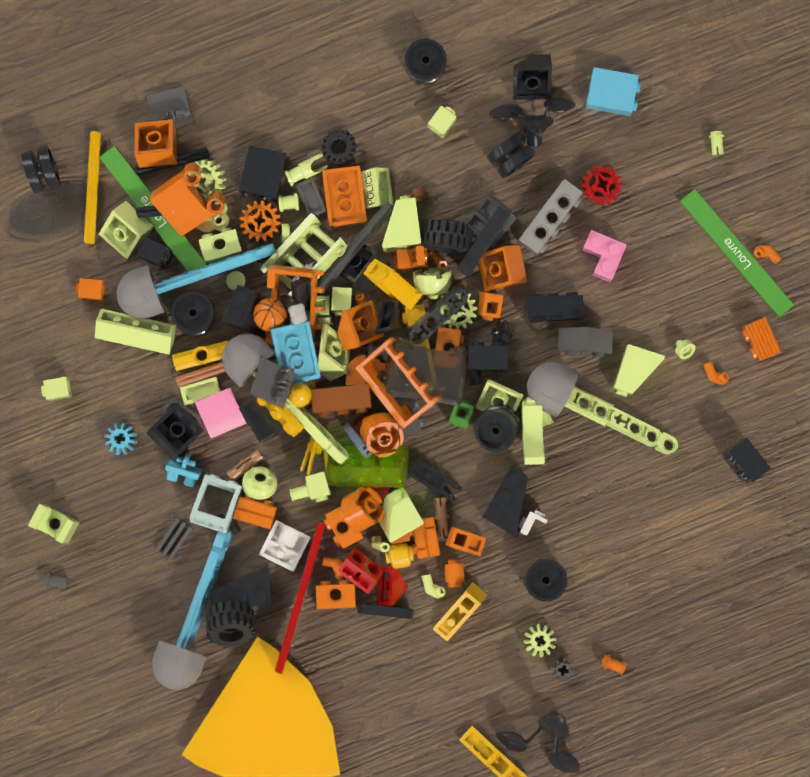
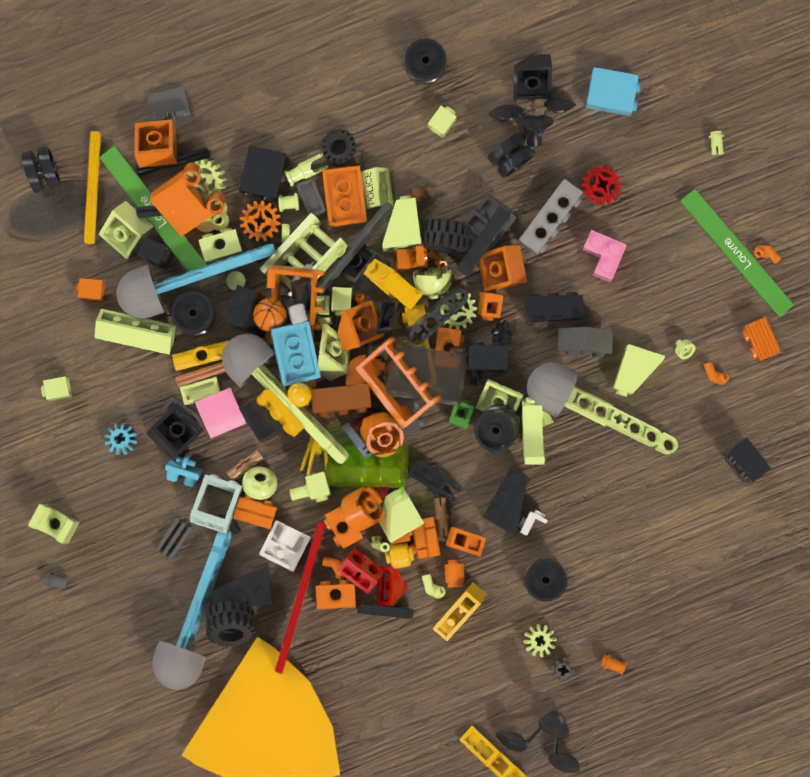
(273, 383): dark grey hinge -> none

